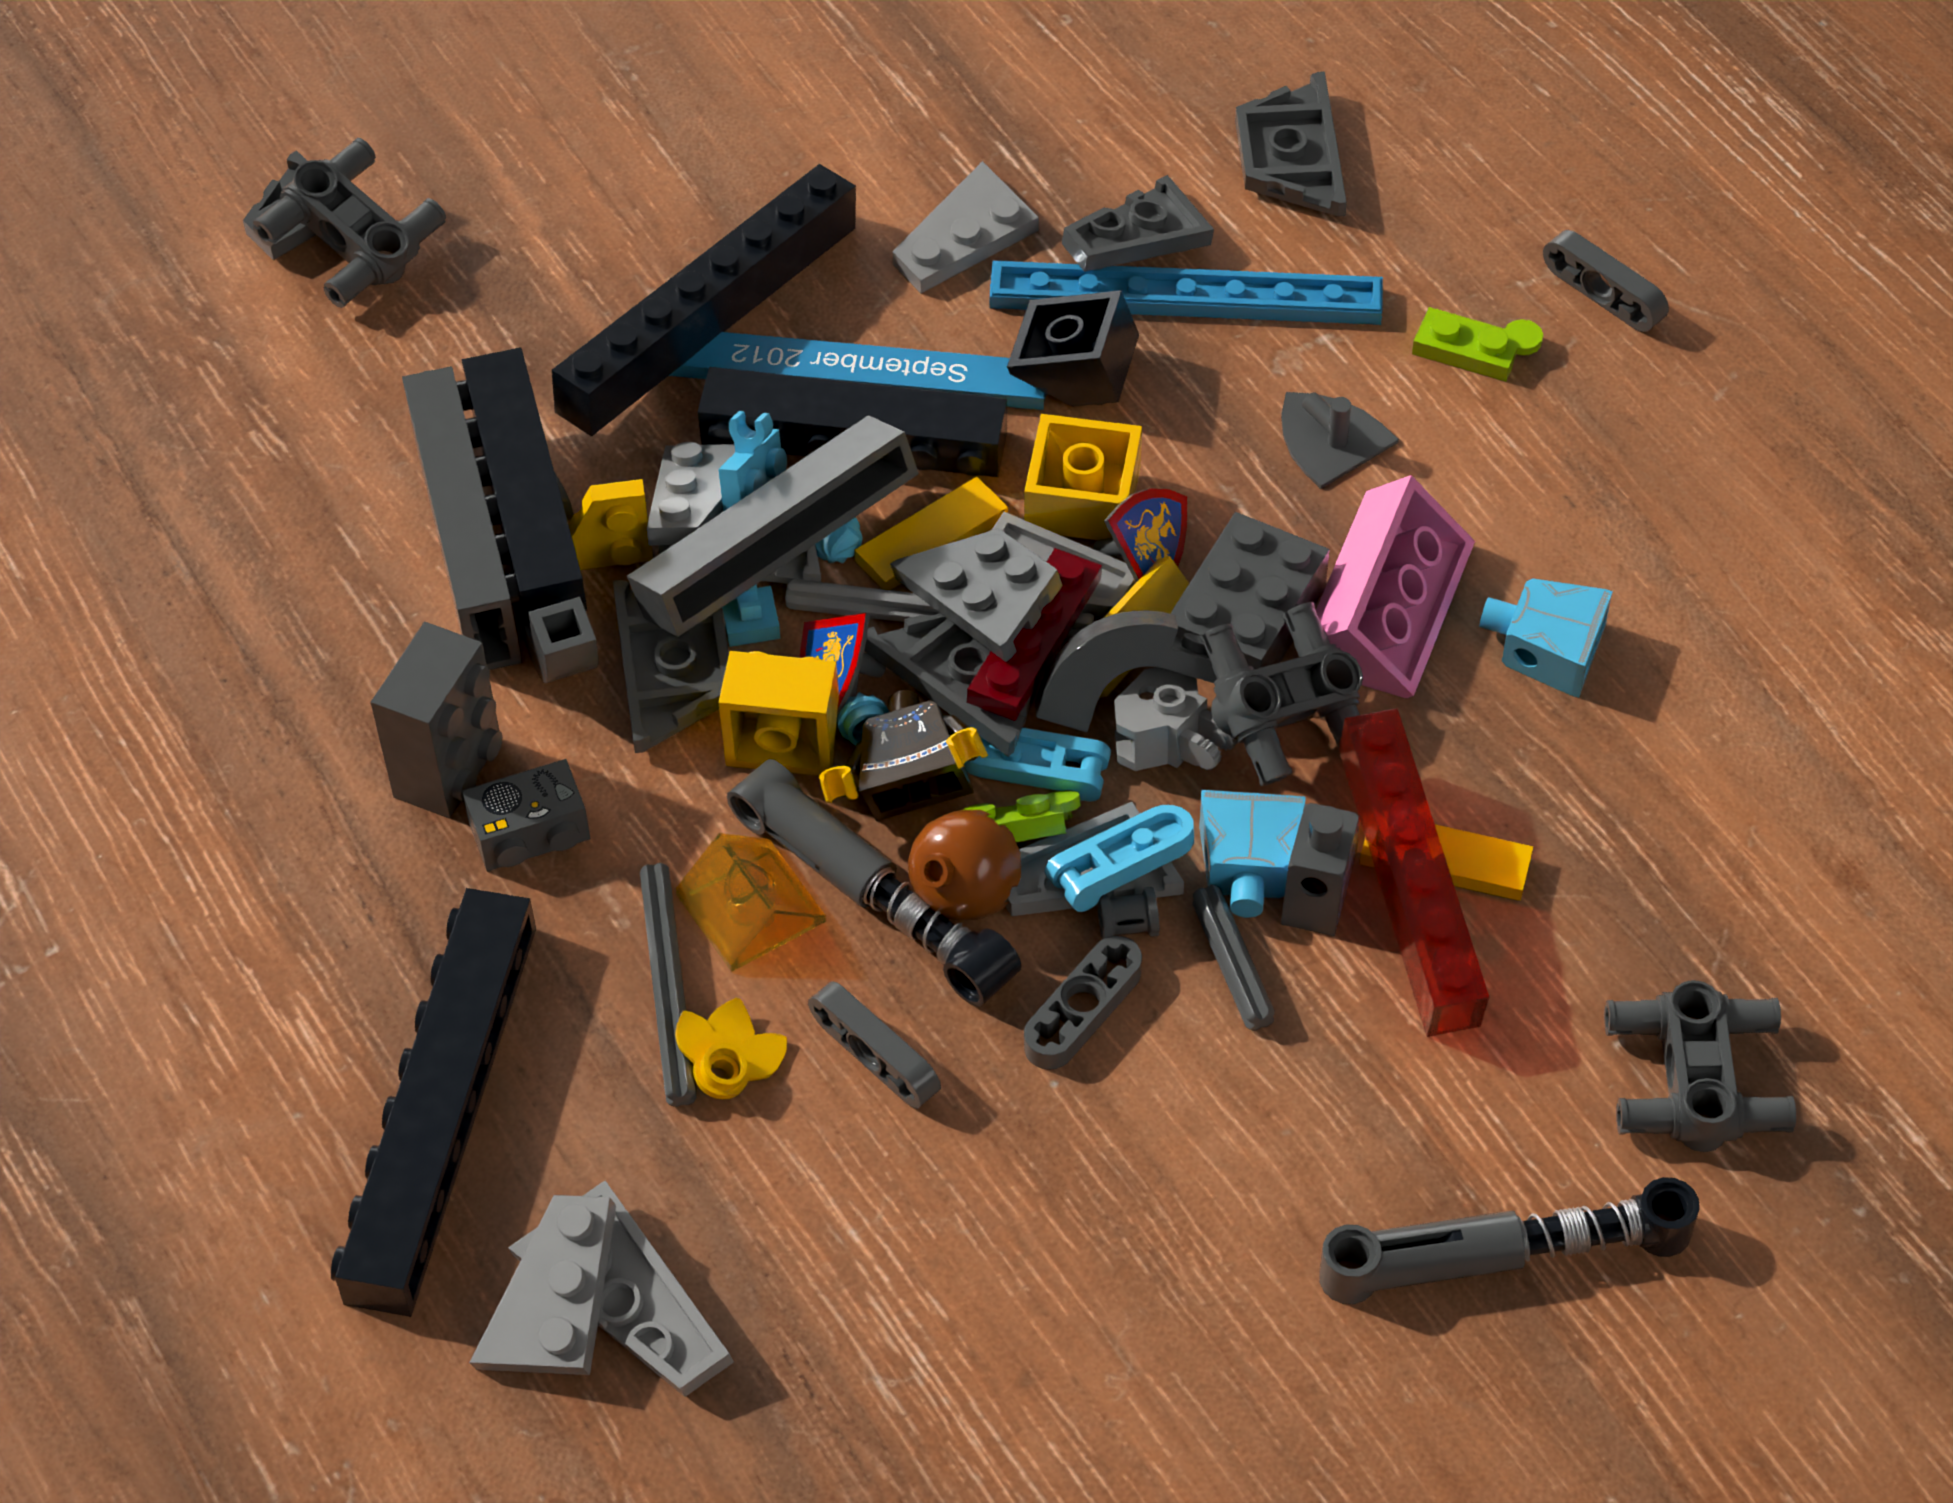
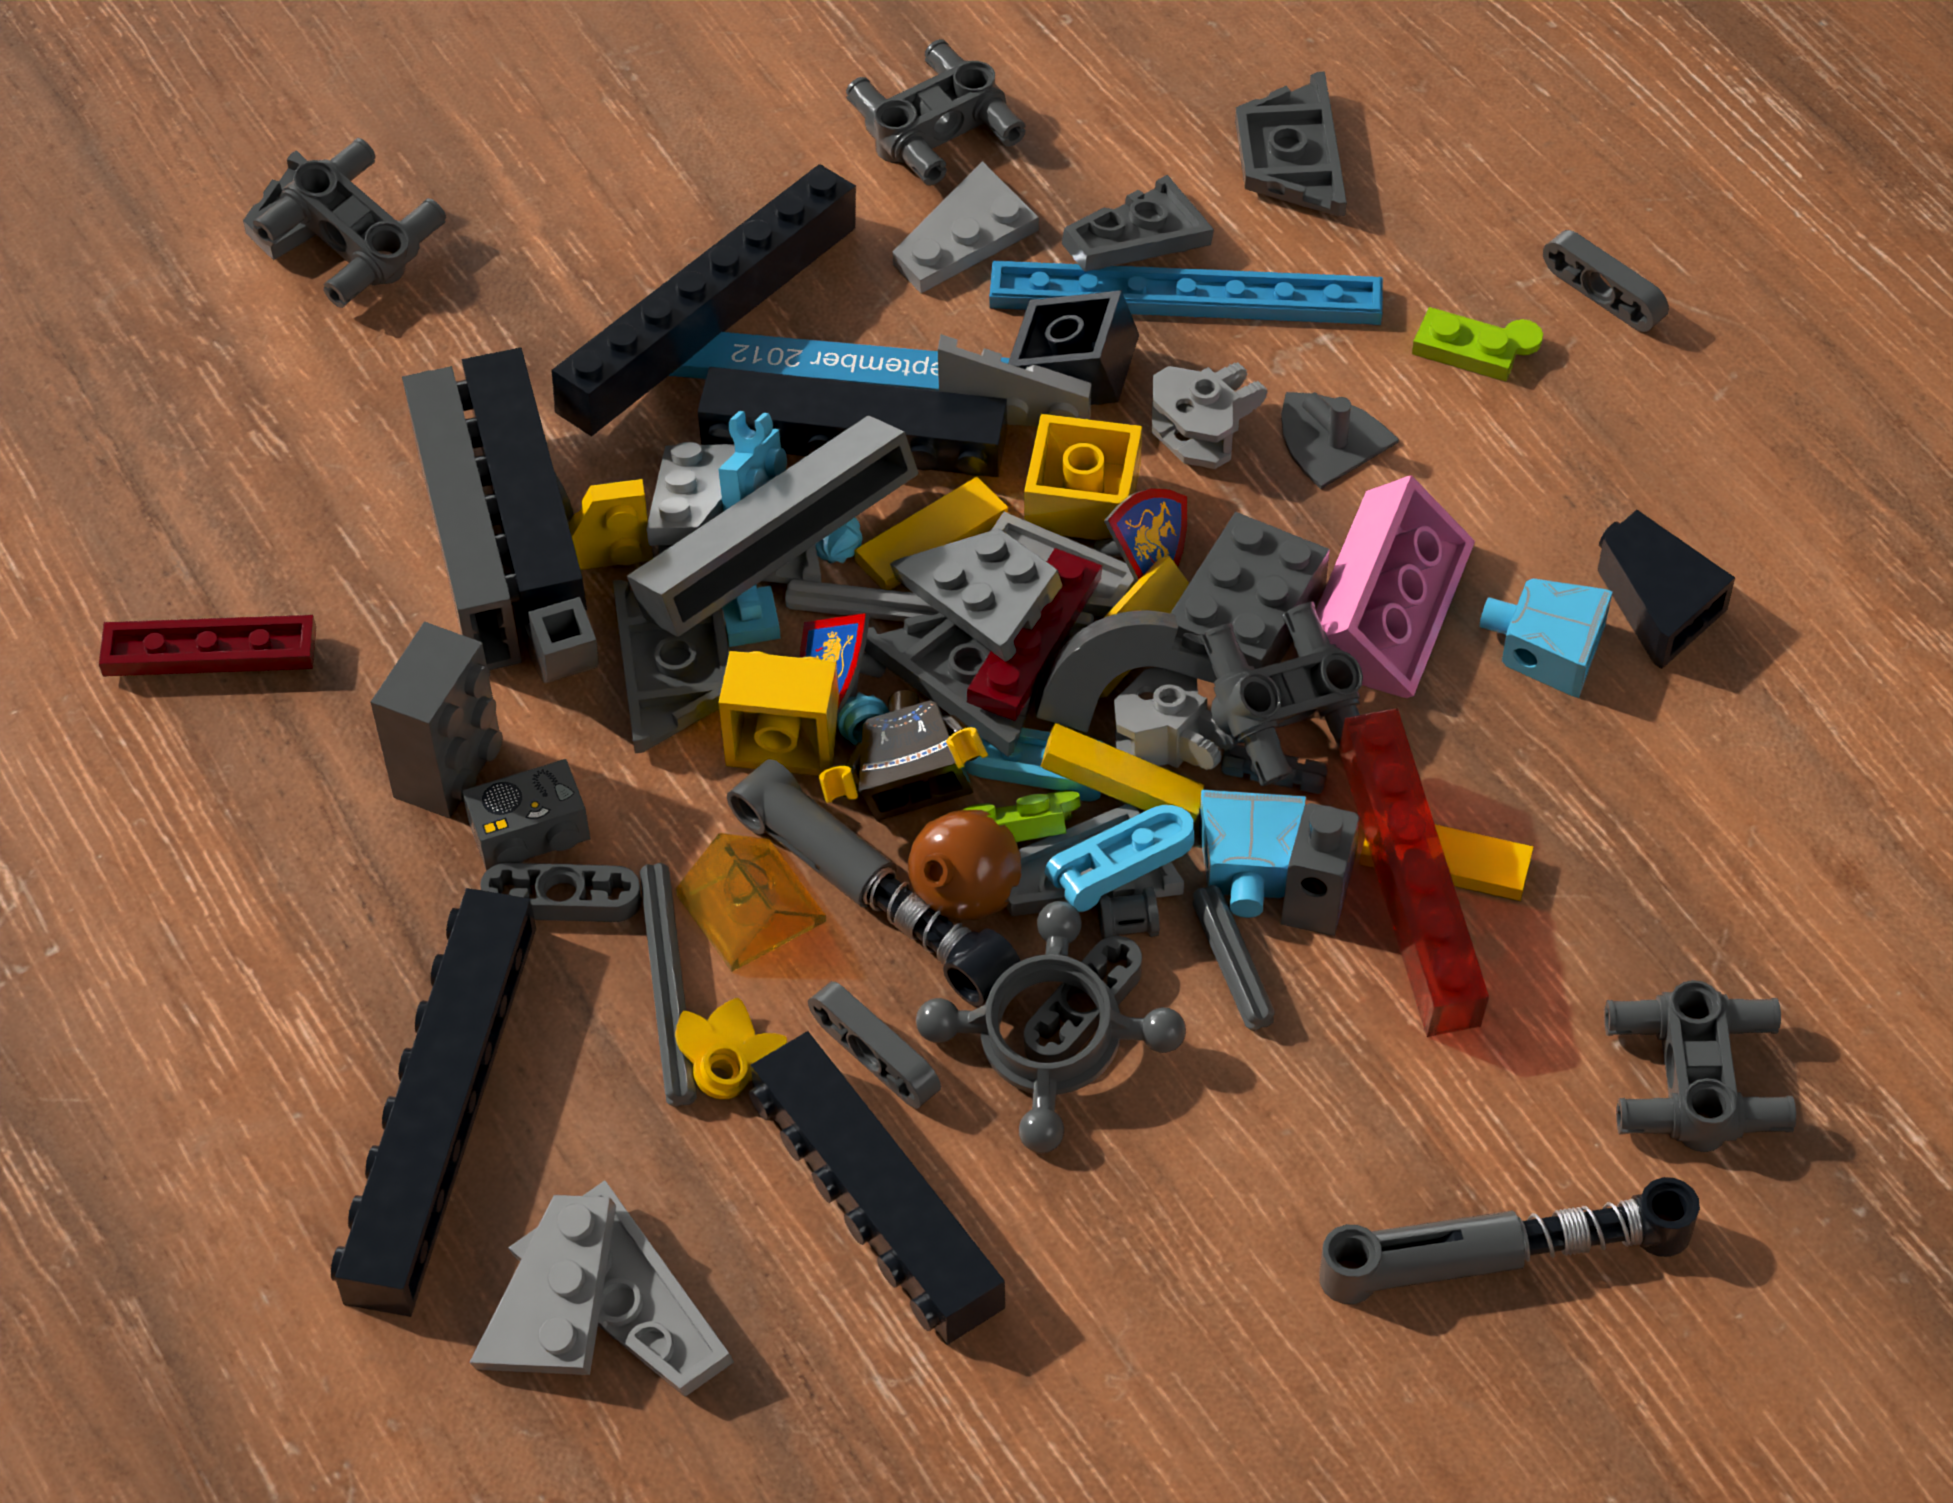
(207, 645): none -> dark red plate
(577, 908): none -> dark grey beam
(877, 1188): none -> black brick
(935, 112): none -> dark grey piece
(1027, 390): none -> light grey wing
(1042, 1127): none -> dark grey piece
(1118, 772): none -> yellow tile
(1203, 410): none -> light grey hinge
(1310, 775): none -> dark grey axle
(1661, 585): none -> black slope

